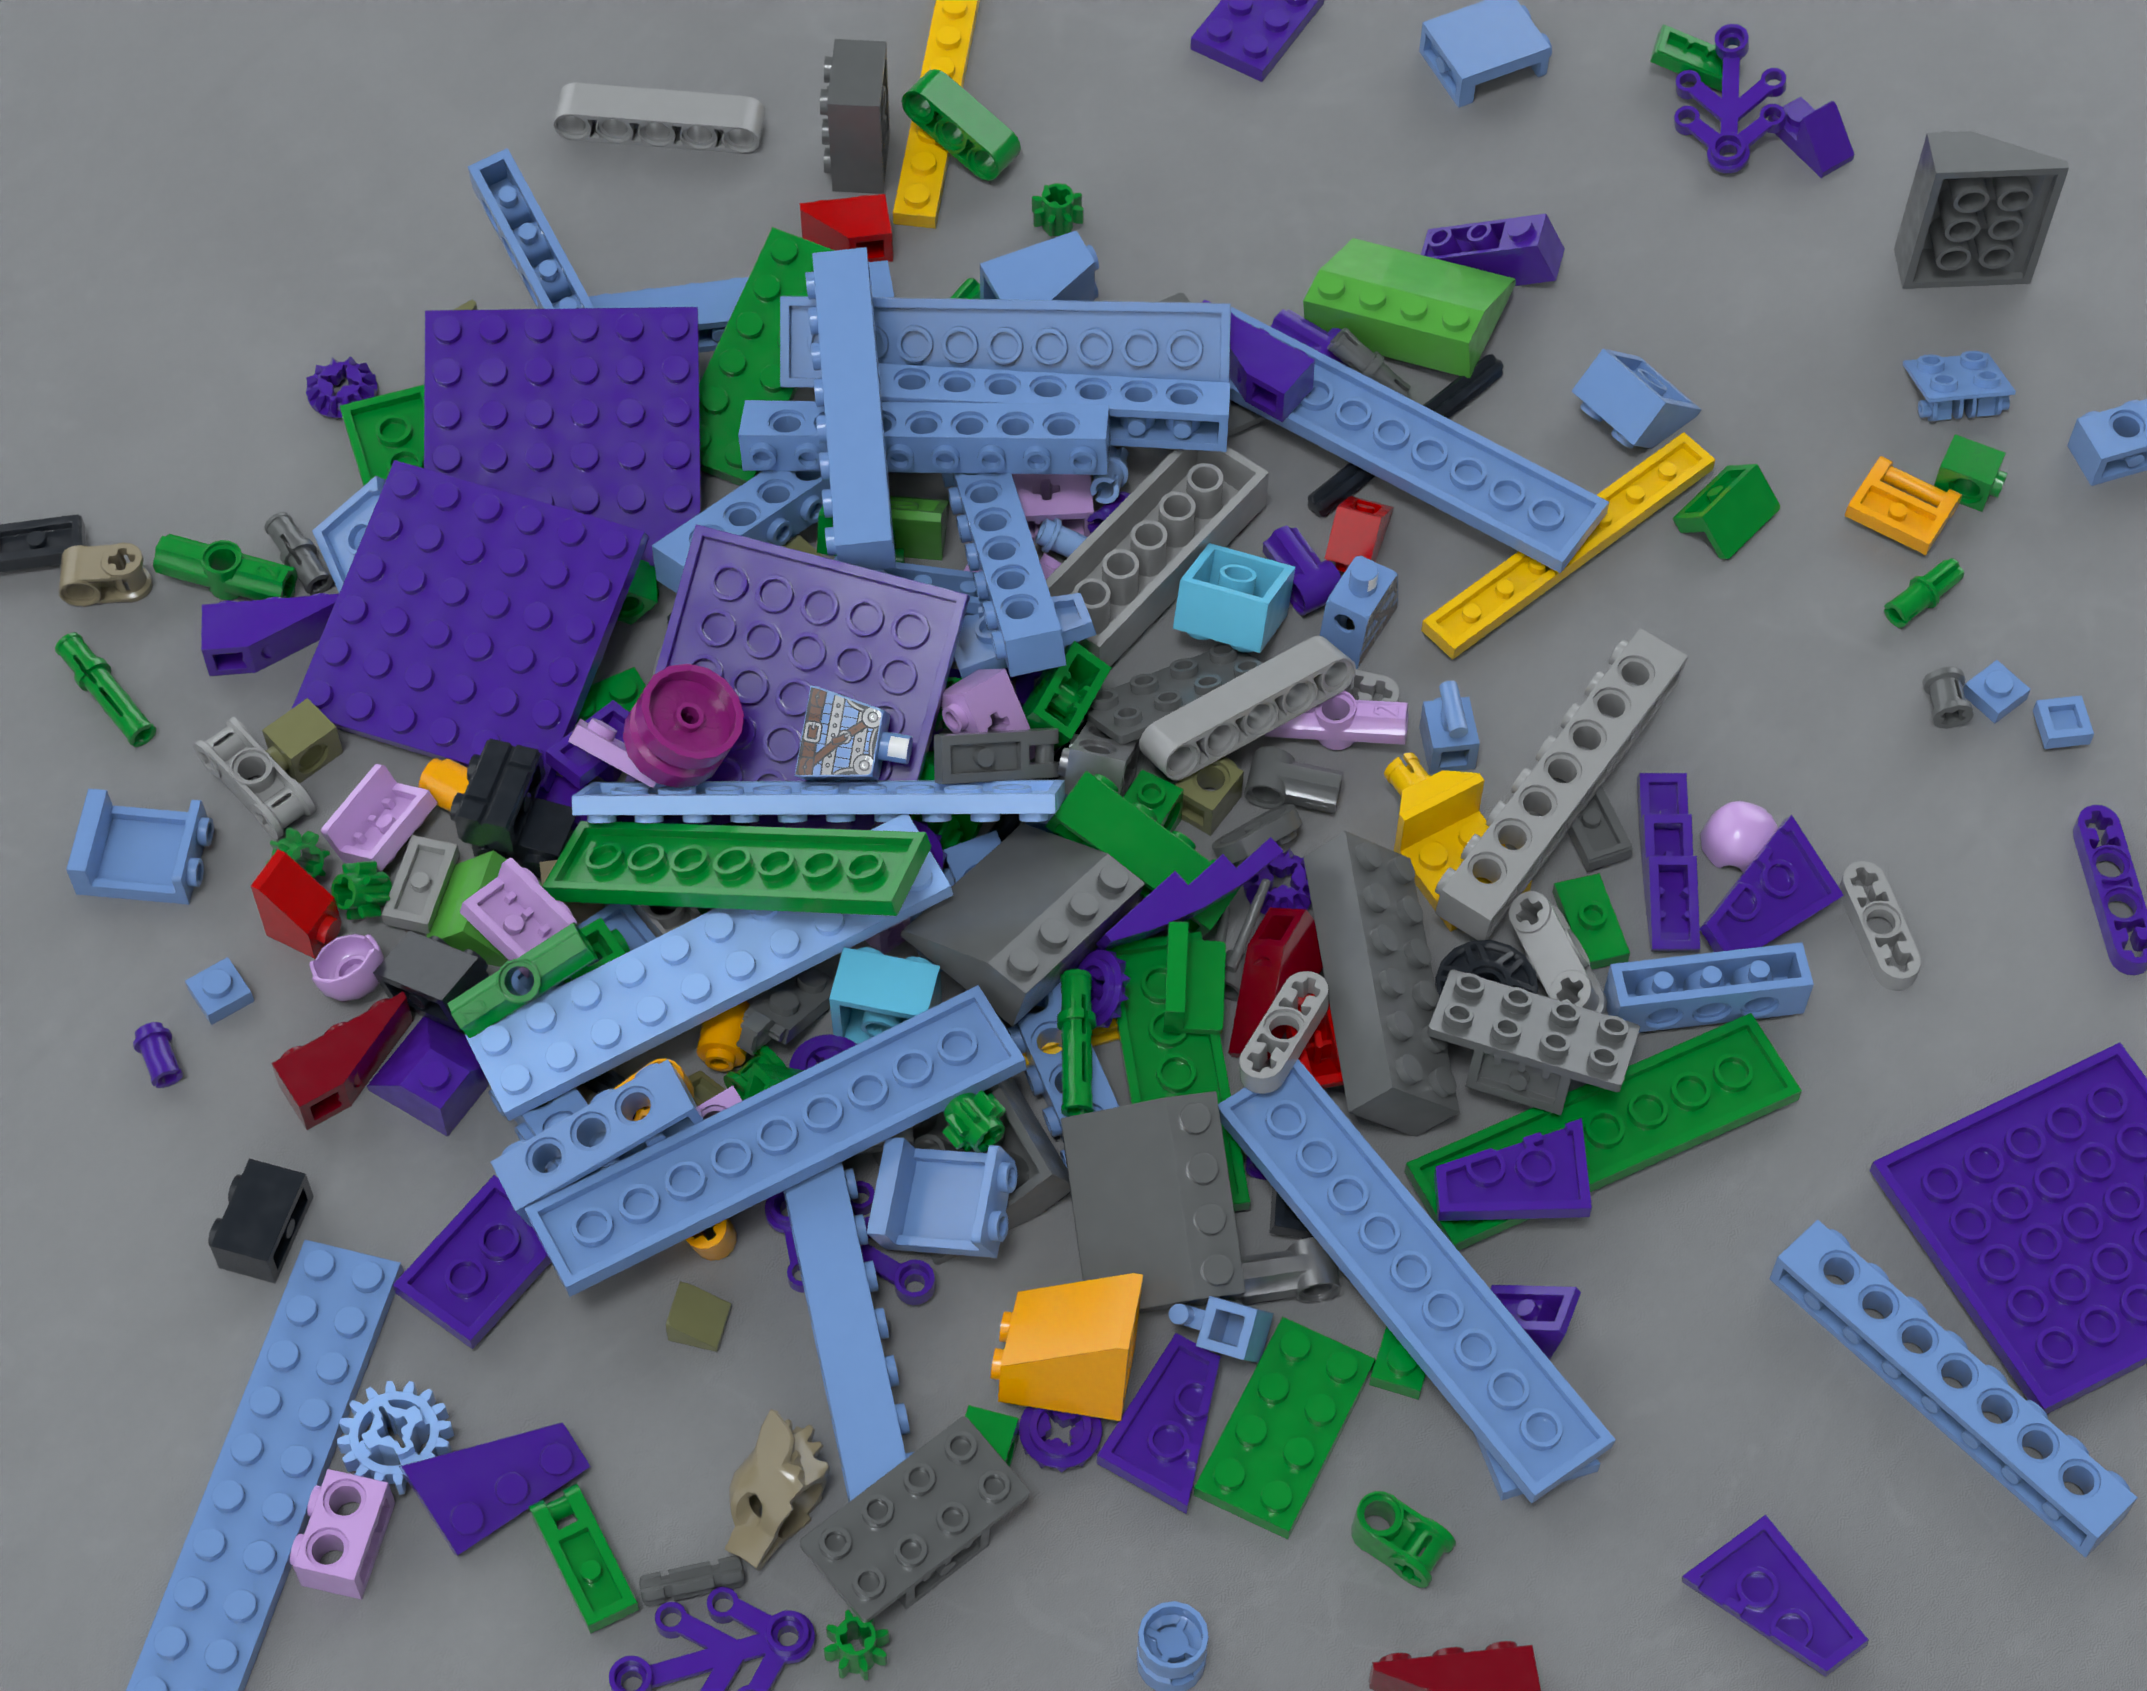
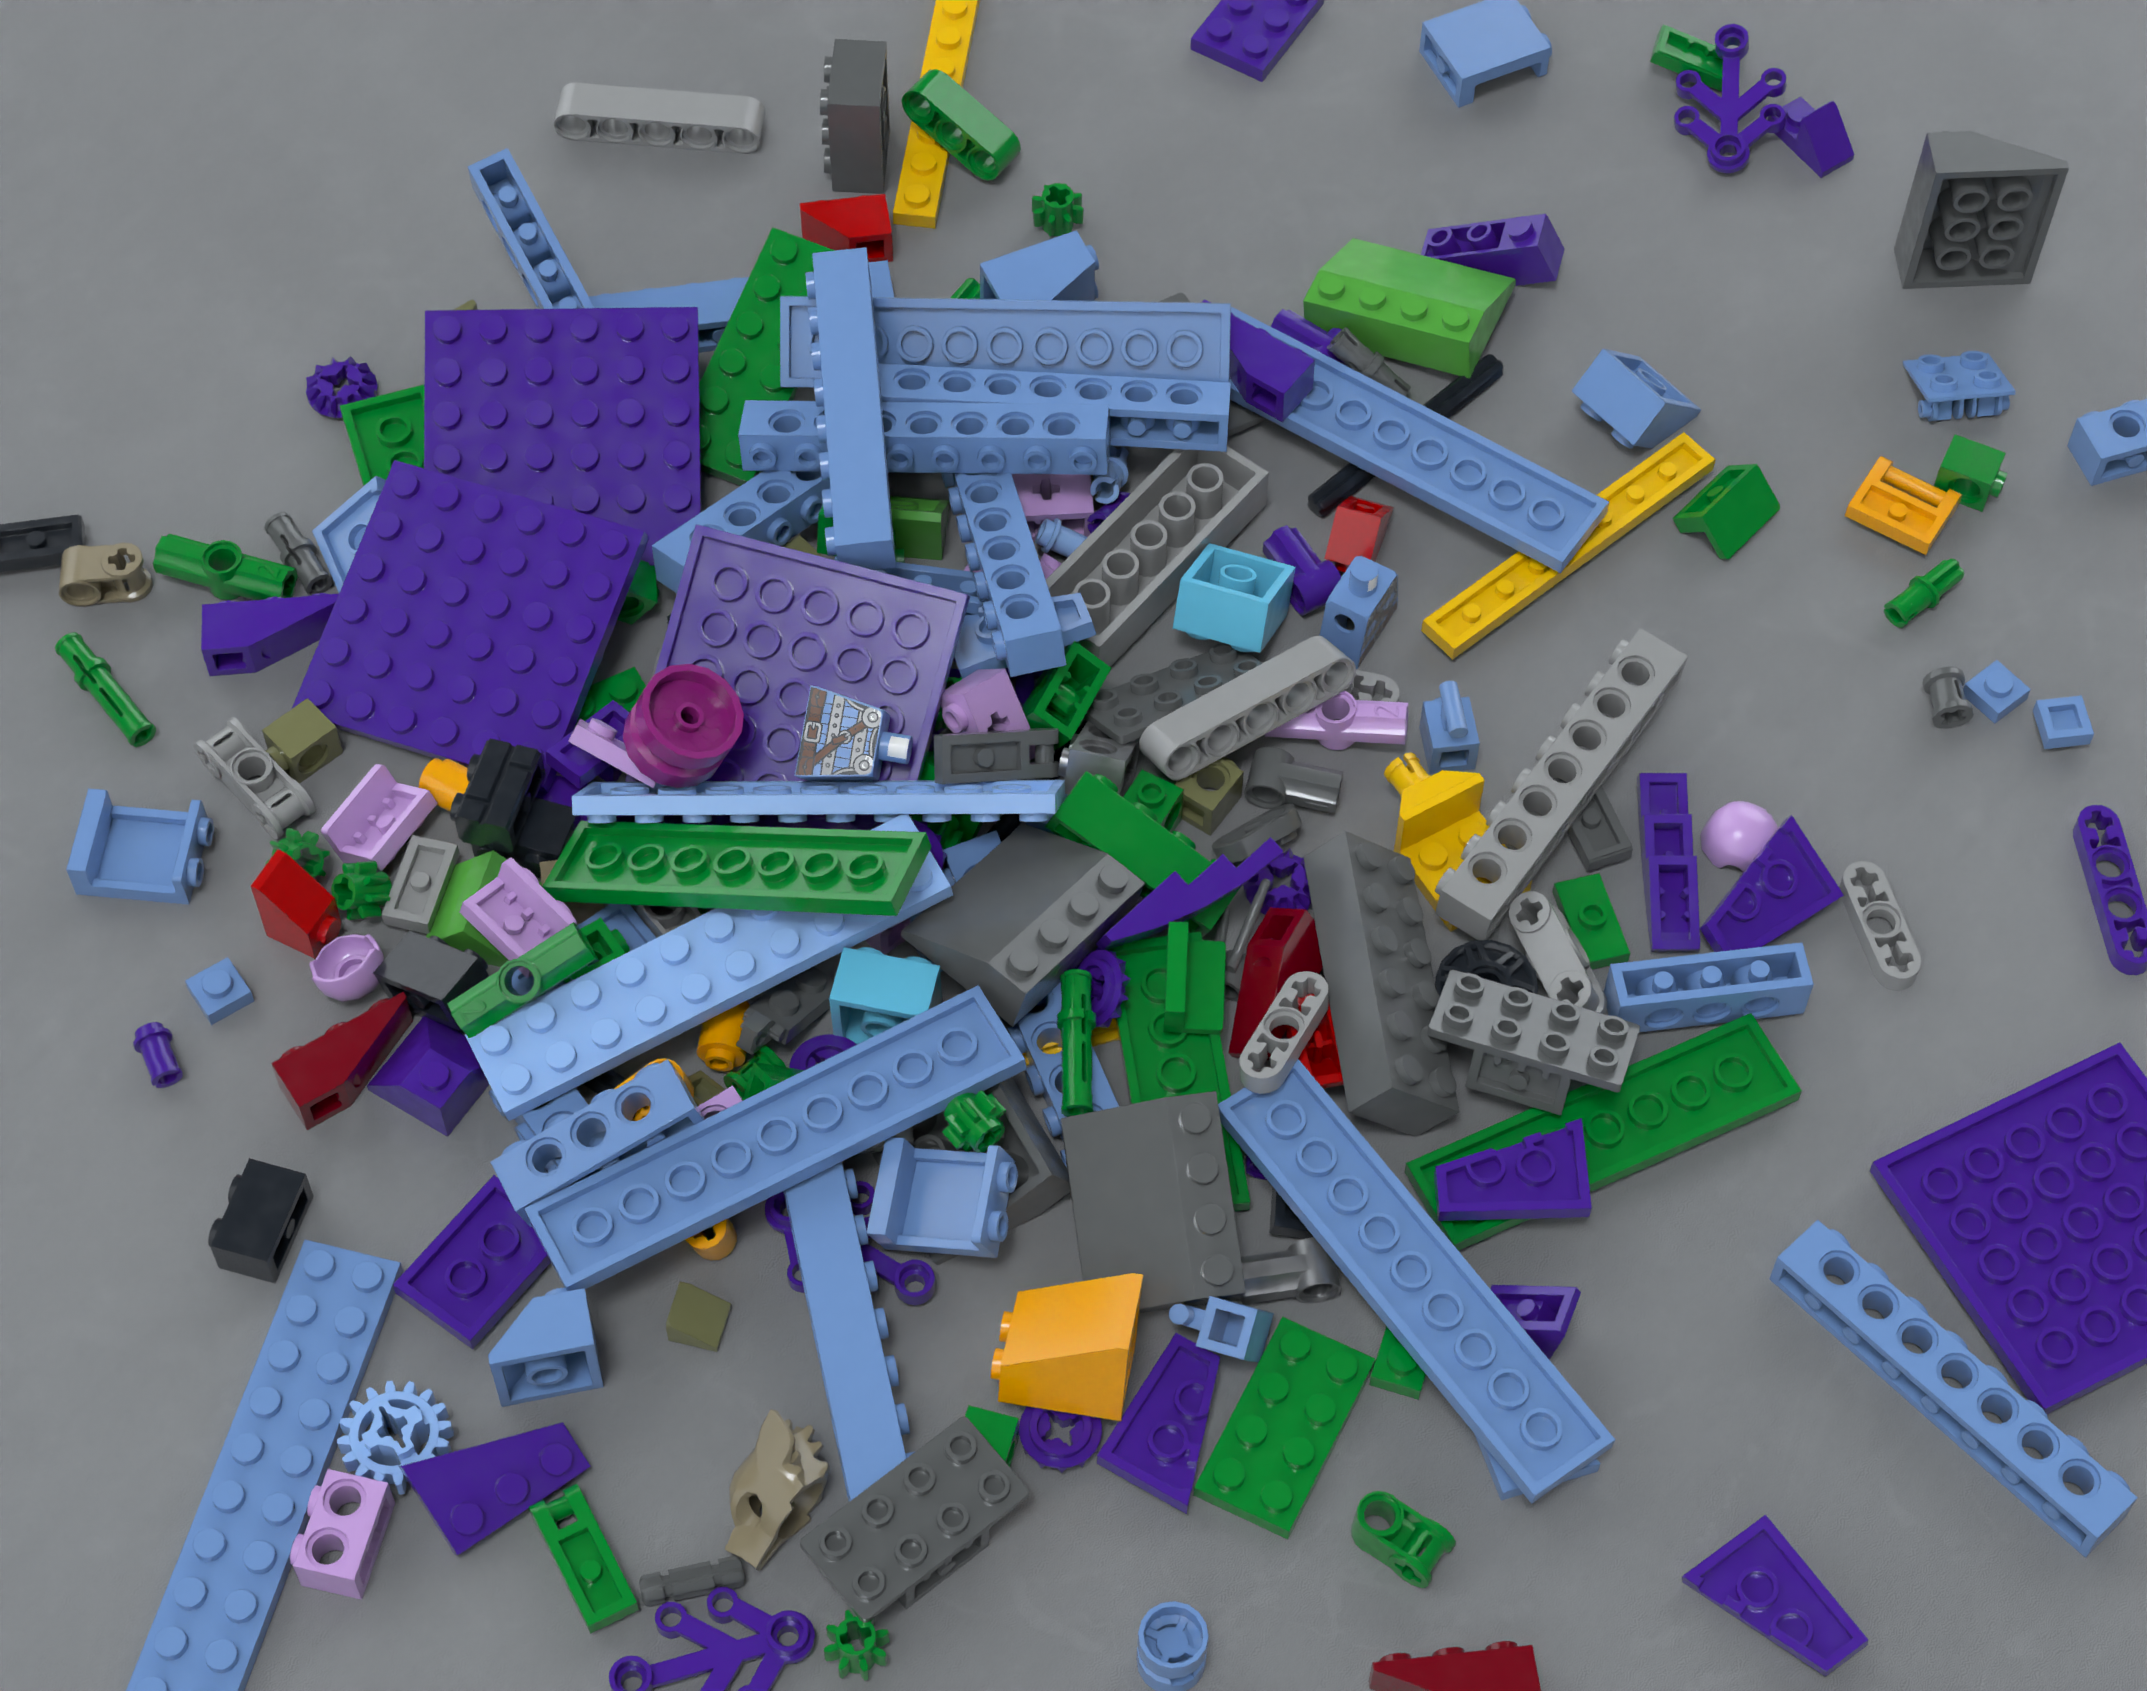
(547, 1350): none -> medium blue slope

